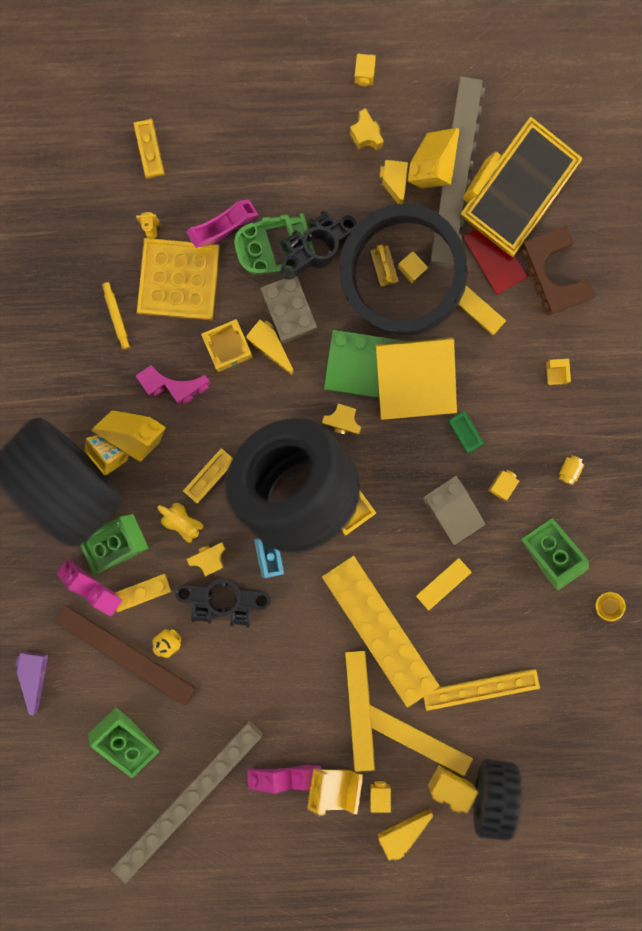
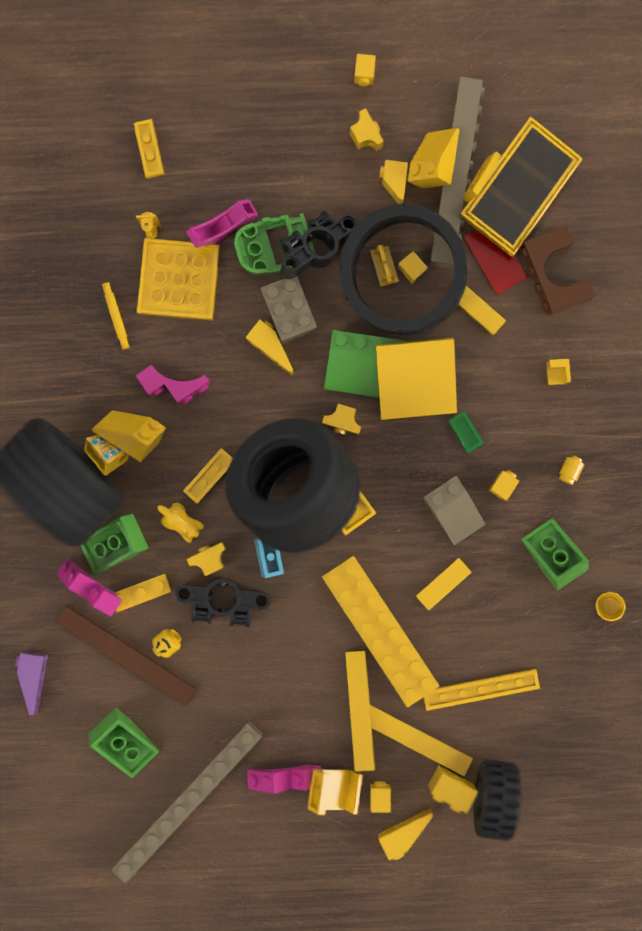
(227, 345): yellow container -> none

